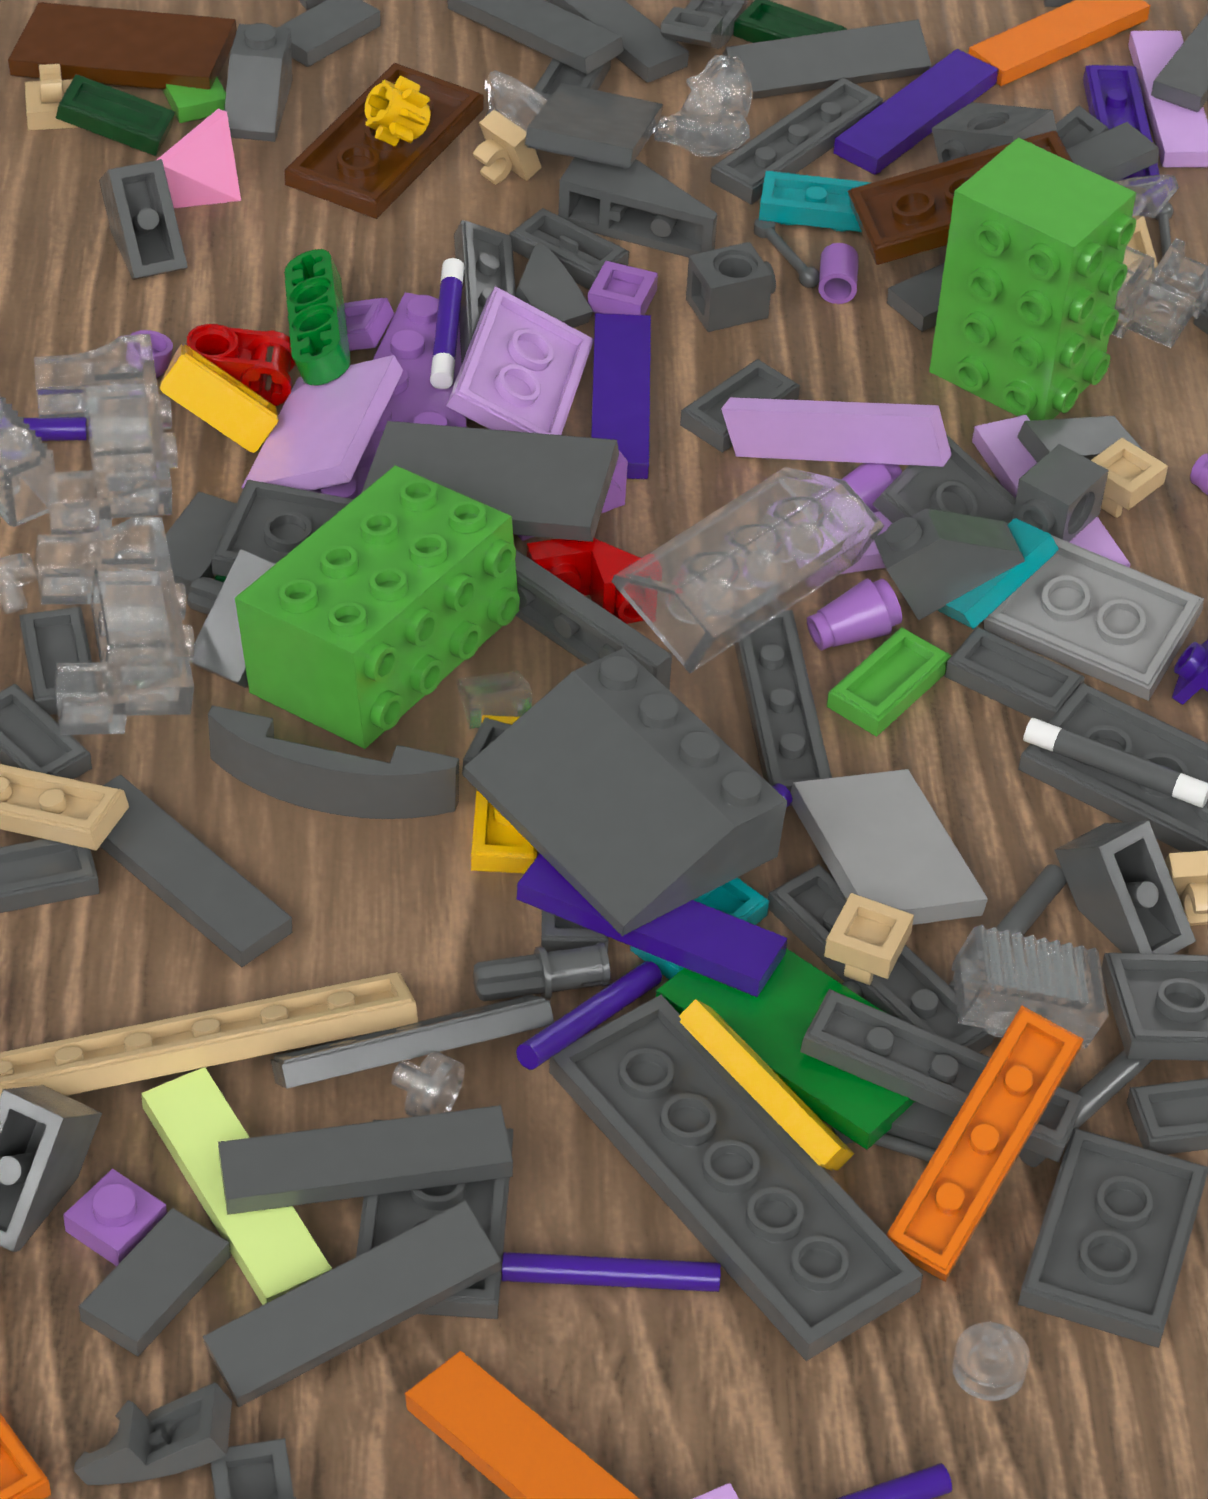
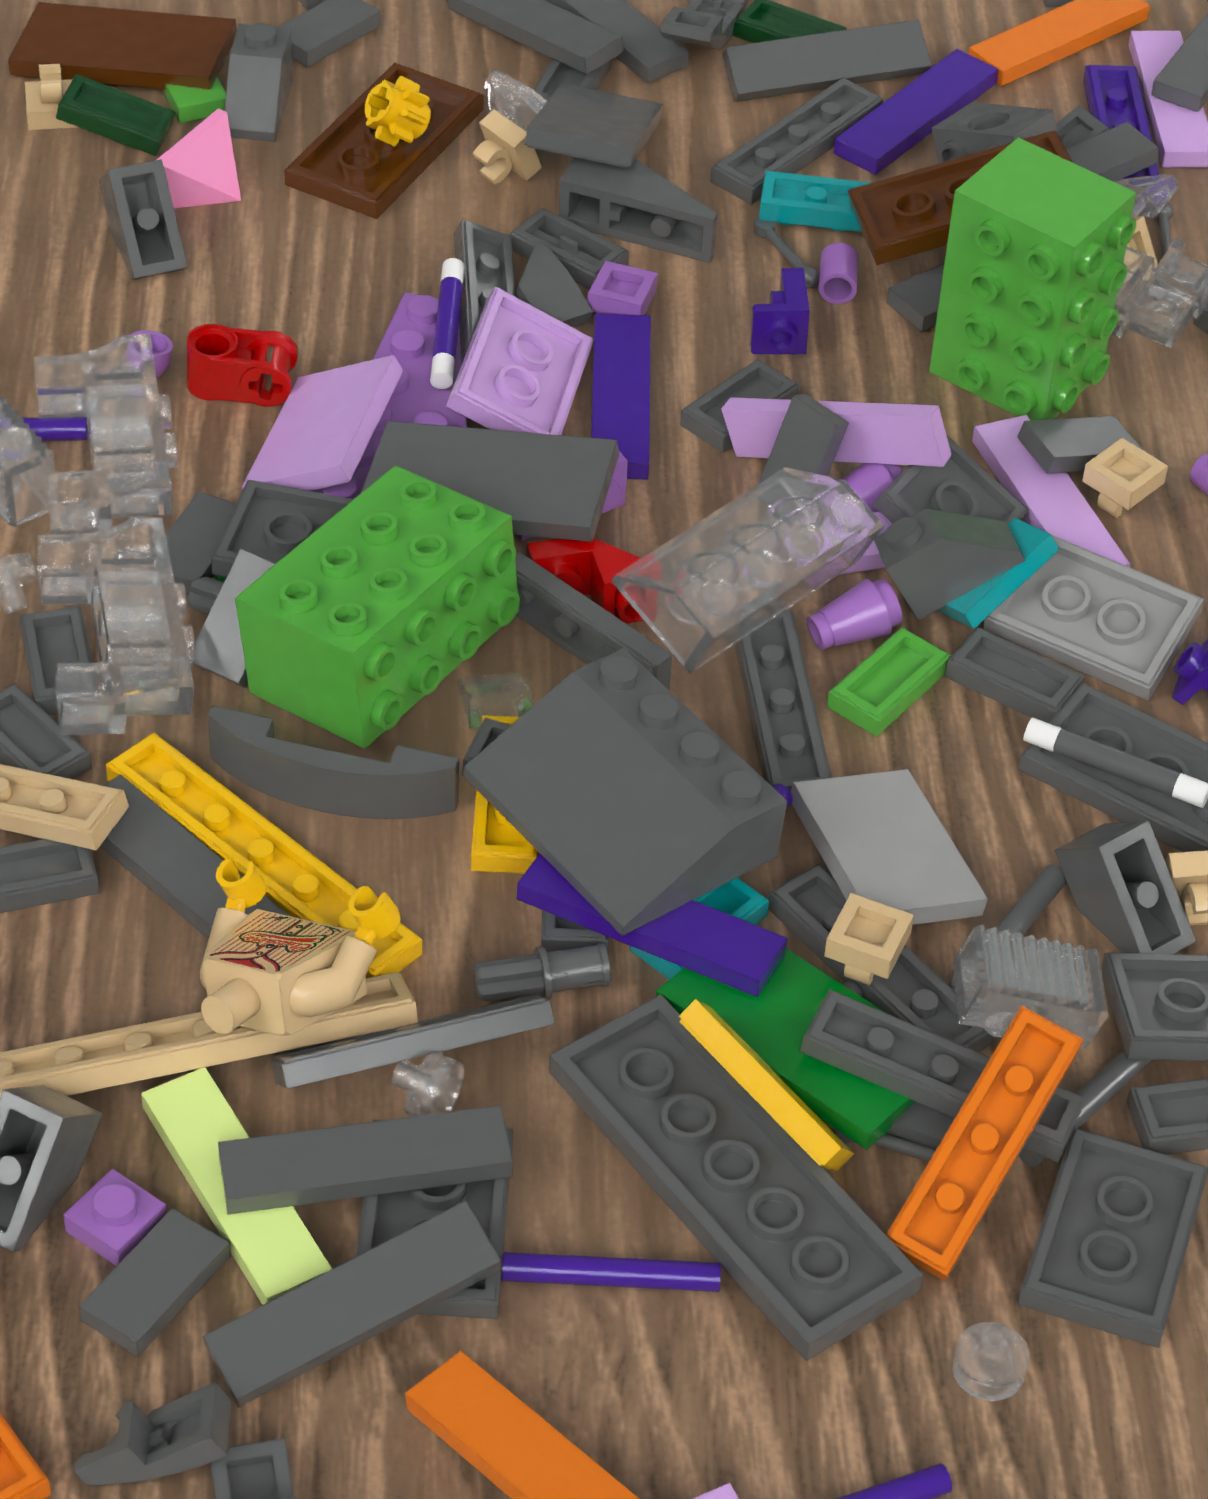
(219, 399): yellow slope -> none
(236, 831): none -> yellow tile
(283, 969): none -> tan torso
(316, 317): green beam -> none
(367, 322): medium lavender tile -> none
(588, 1015): dark purple bar -> none
(714, 111): clear hair -> none
(729, 286): dark grey brick -> none
(785, 321): none -> dark purple bracket
(806, 438): none -> dark grey tile
(1061, 493): dark grey brick -> none

